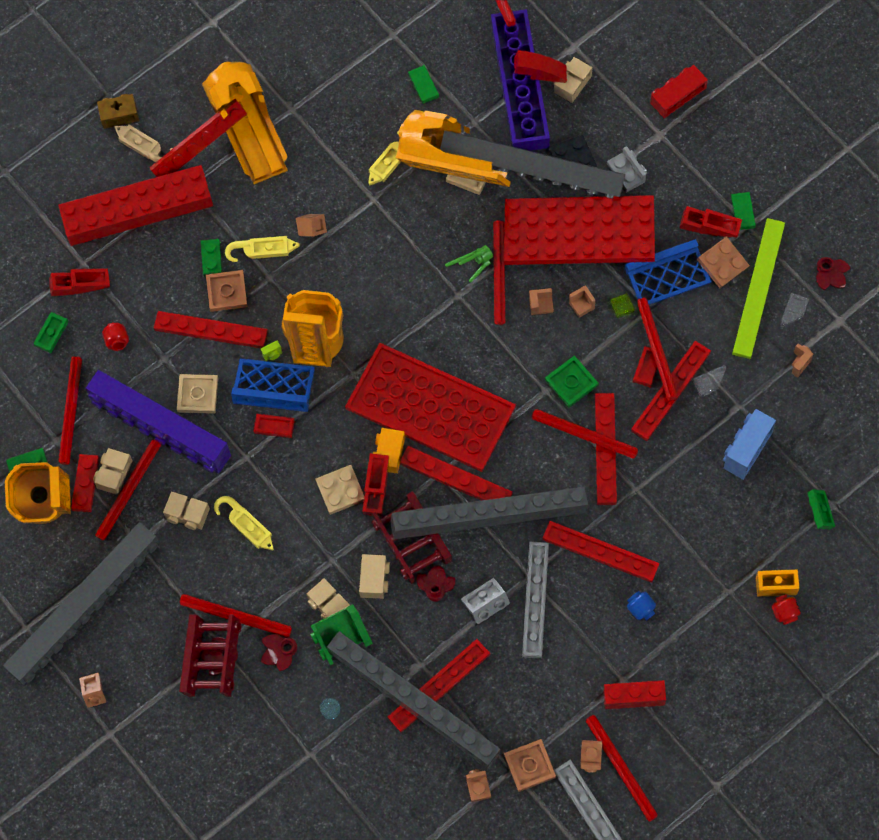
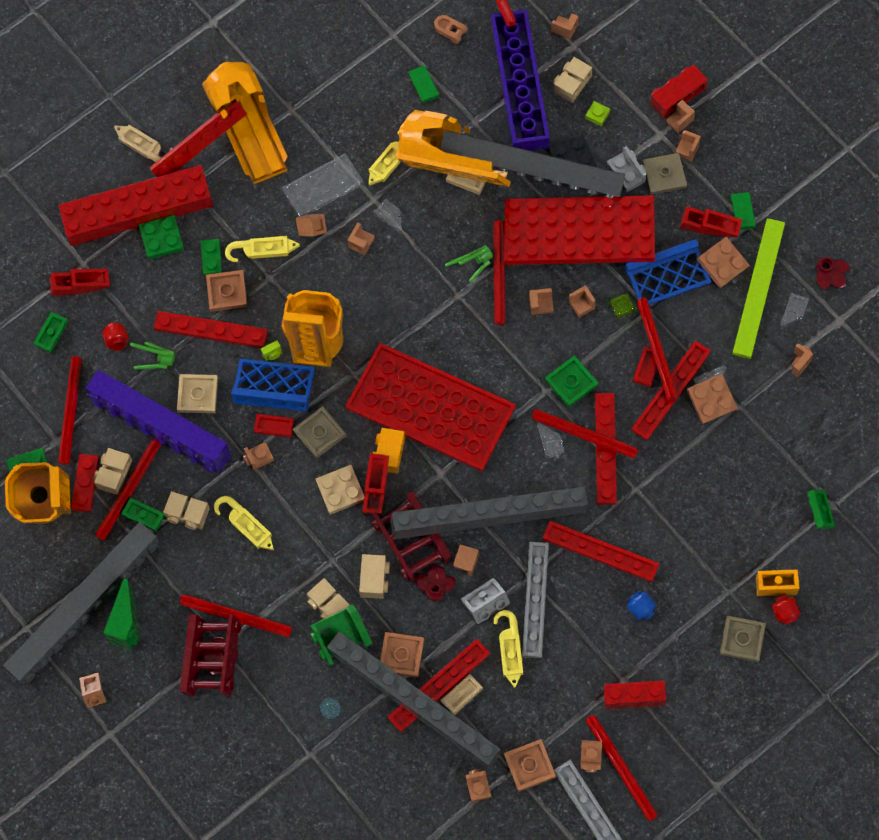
(111, 116): pearl gold brick -> none
(122, 623): none -> green slope
(144, 514): none -> green plate
(161, 237): none -> green plate
(165, 356): none -> bright green plant
(258, 456): none -> nougat bracket
(276, 654): dark red plate -> none
(319, 432): none -> dark tan plate
(322, 185): none -> clear tile
(360, 240): none -> nougat panel
(390, 215): none -> clear tile
(402, 653): none -> nougat plate
(444, 25): none -> nougat plate
(452, 475): red plate -> none
(461, 694): none -> tan tile
(466, 559): none -> nougat panel
(510, 648): none -> light yellow plate
(539, 67): red slope -> none
(550, 441): none -> clear tile
(565, 27): none -> nougat panel
(597, 113): none -> lime plate
(664, 173): none -> dark tan plate
(682, 117): none -> nougat panel
(688, 145): none -> nougat panel
(711, 399): none -> nougat plate
(742, 639): none -> dark tan plate
(748, 443): medium blue brick -> none

